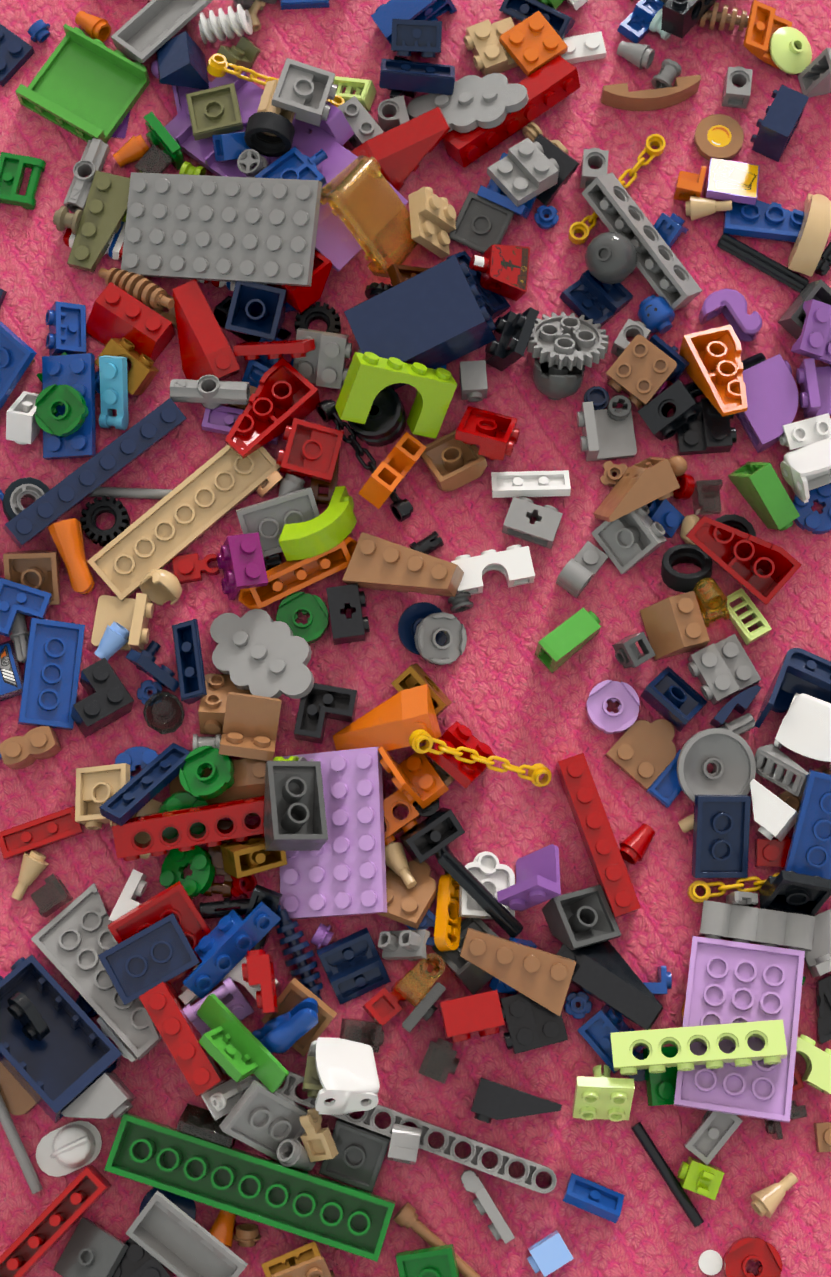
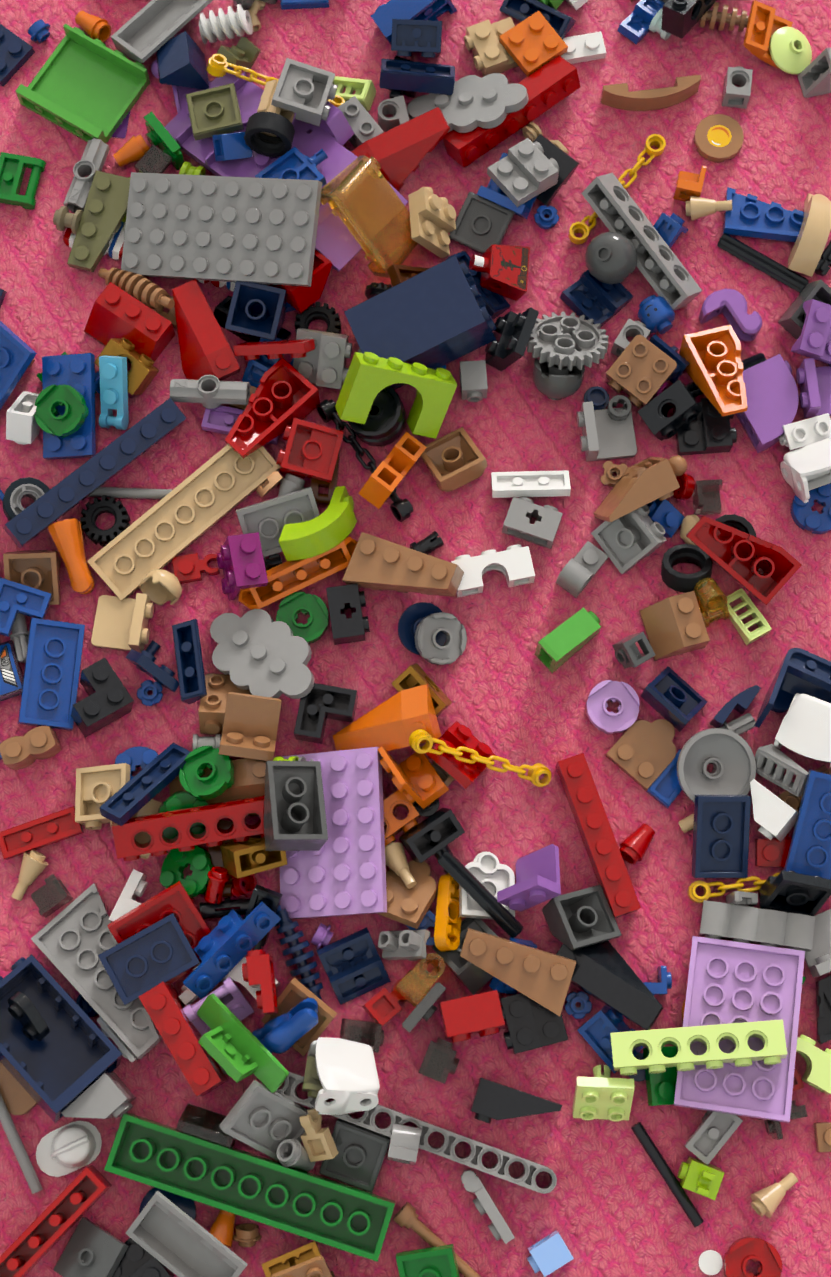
(66, 329): blue bracket -> none
(112, 640): light blue cone -> none
(164, 712): clear smoke hair -> none
(216, 884): none -> red pin
(225, 1096): white hinge -> none
(248, 159): light grey wheel -> none
(460, 602): dark grey bush -> none
(490, 431): red plate -> none
(593, 157): light grey brick -> none
(593, 1198): blue plate -> none
(637, 54): light grey cone -> none
(667, 74): light grey bush -> none
(723, 669): light grey plate -> none
(732, 181): tile -> none
(765, 494): bright green slope -> none
(779, 122): dark blue container -> none

